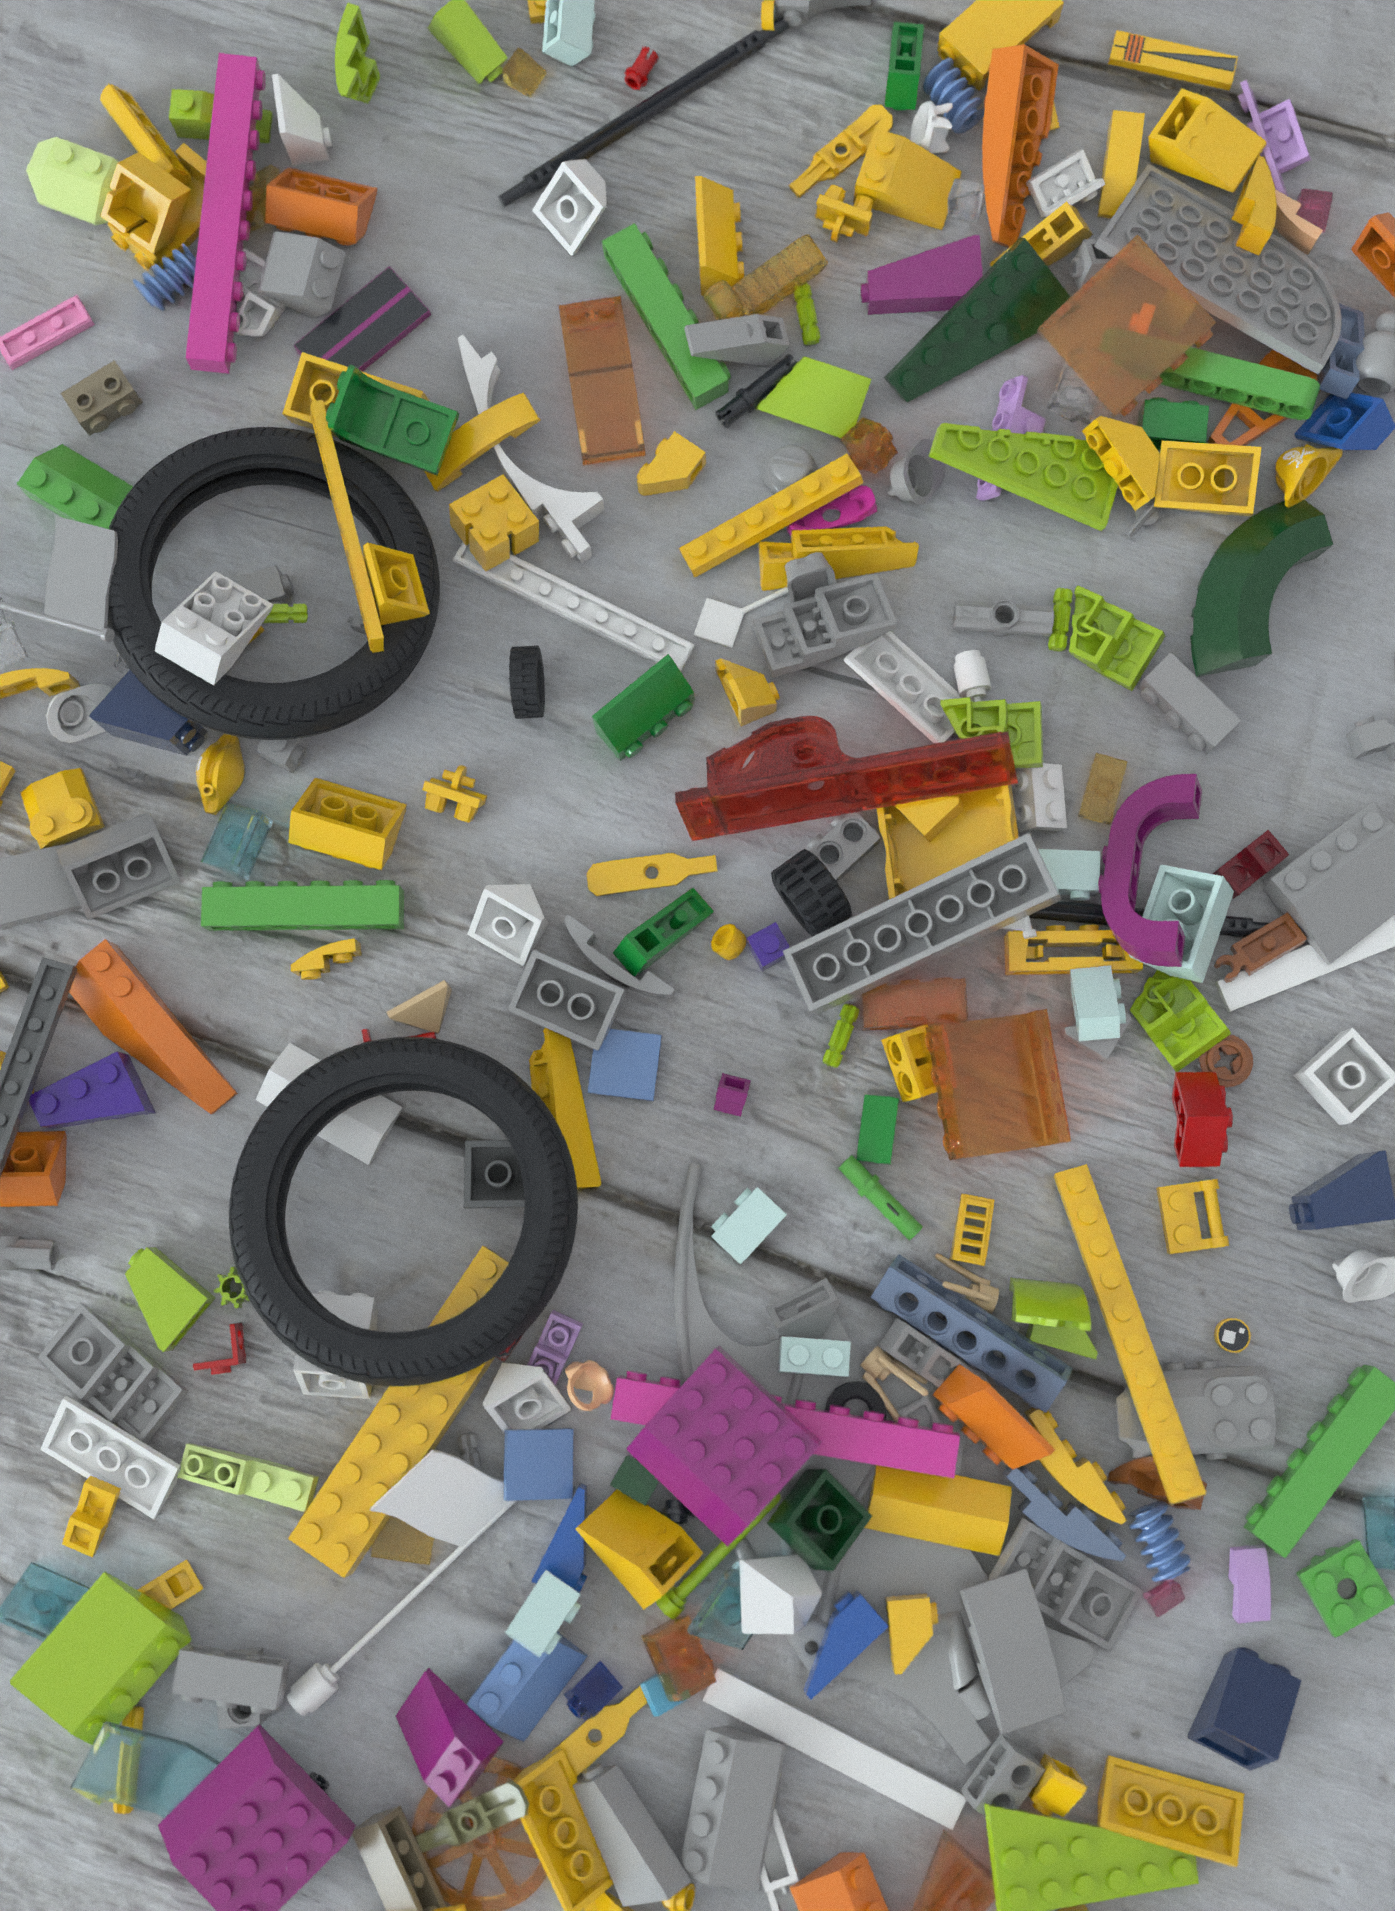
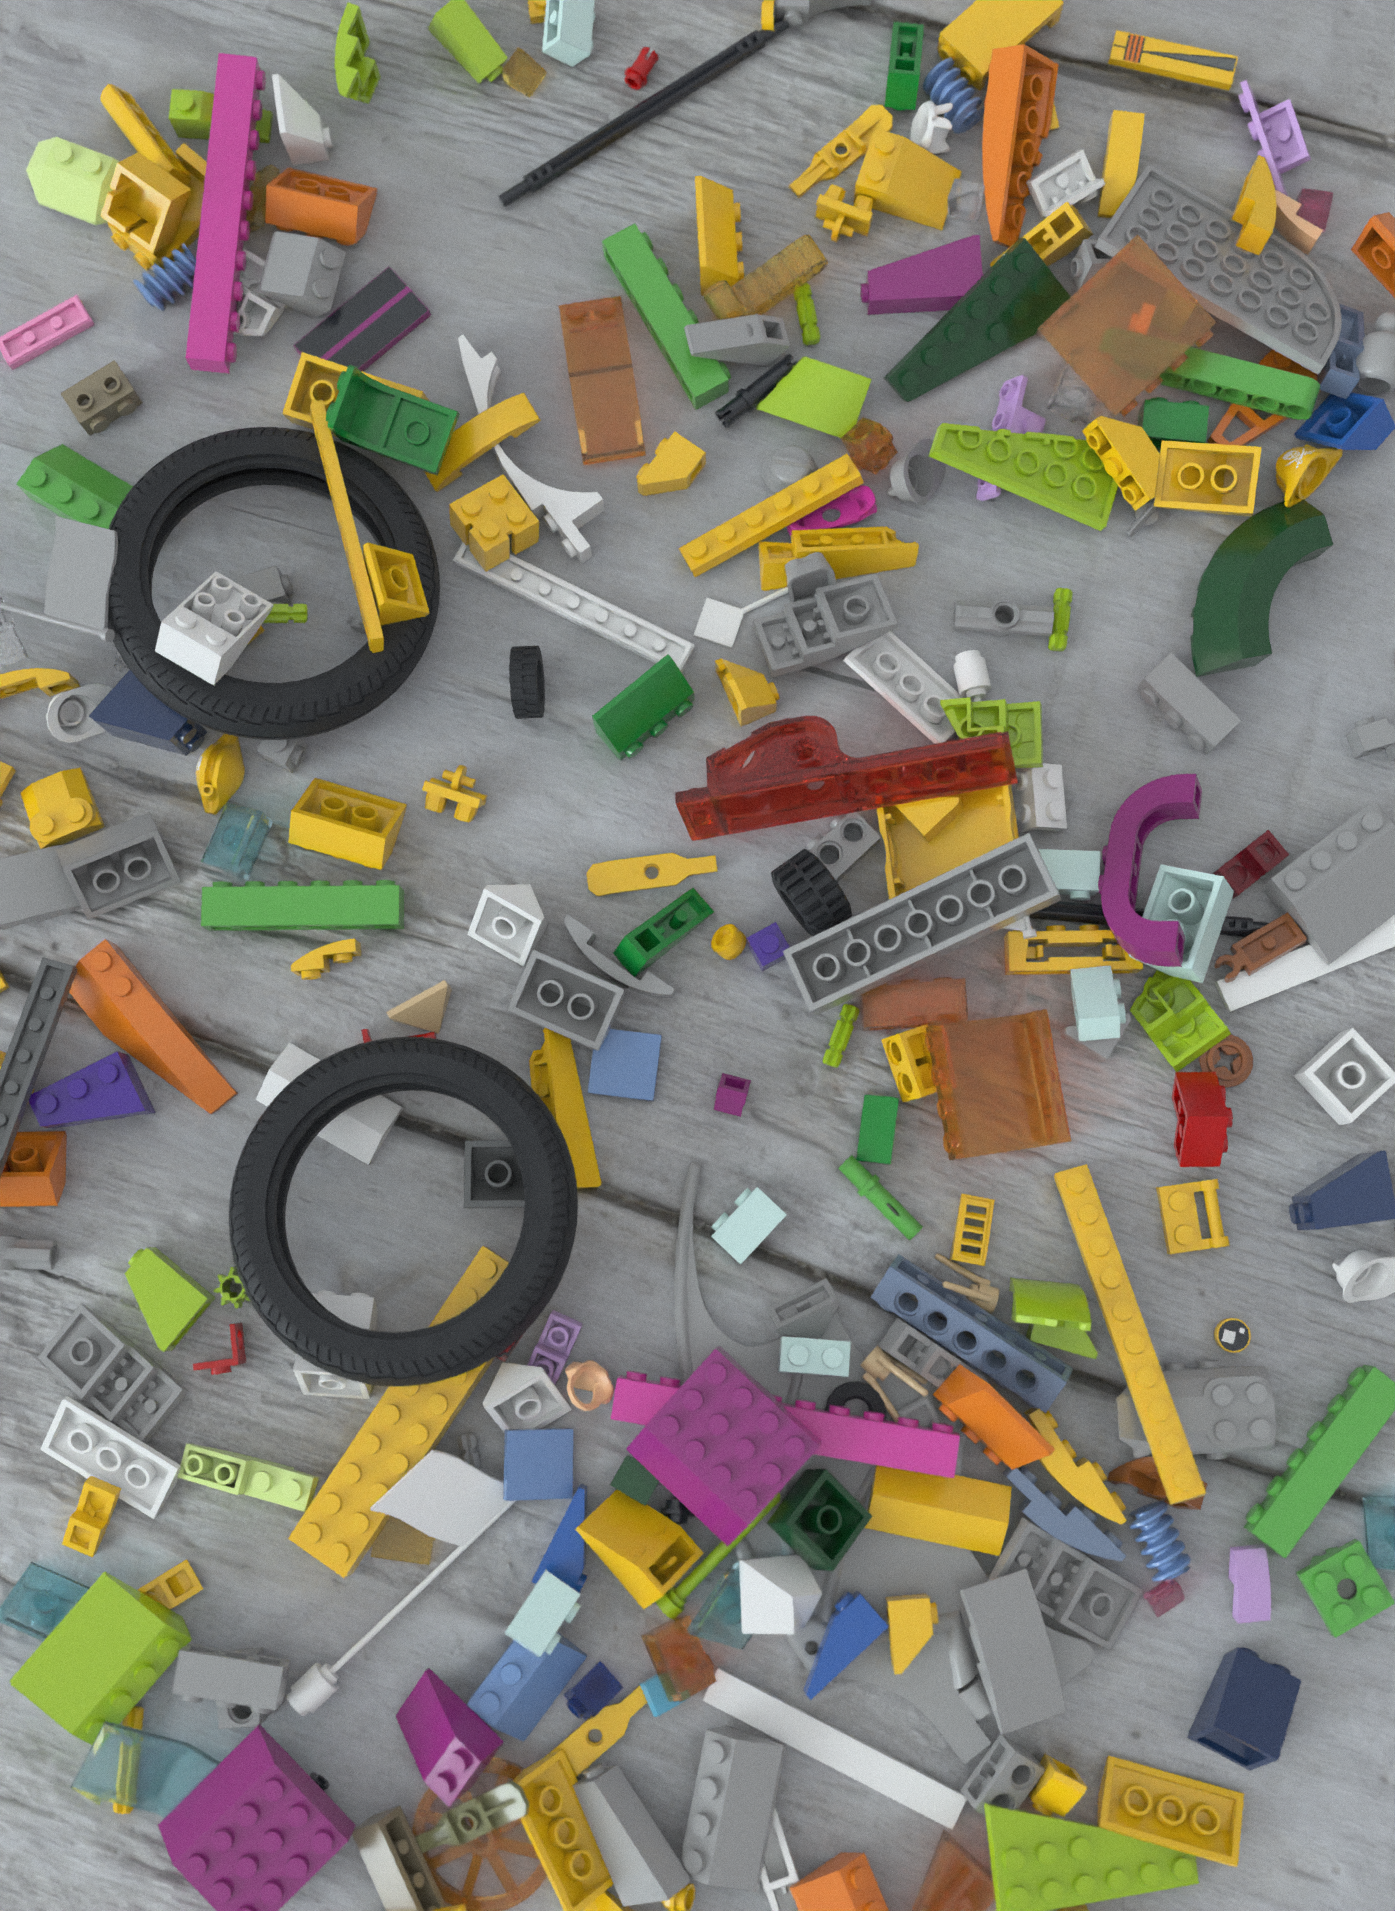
(572, 203): white slope -> none
(1102, 788): clear yellow plate -> none
(1111, 639): lime slope -> none
(1204, 142): yellow slope -> none

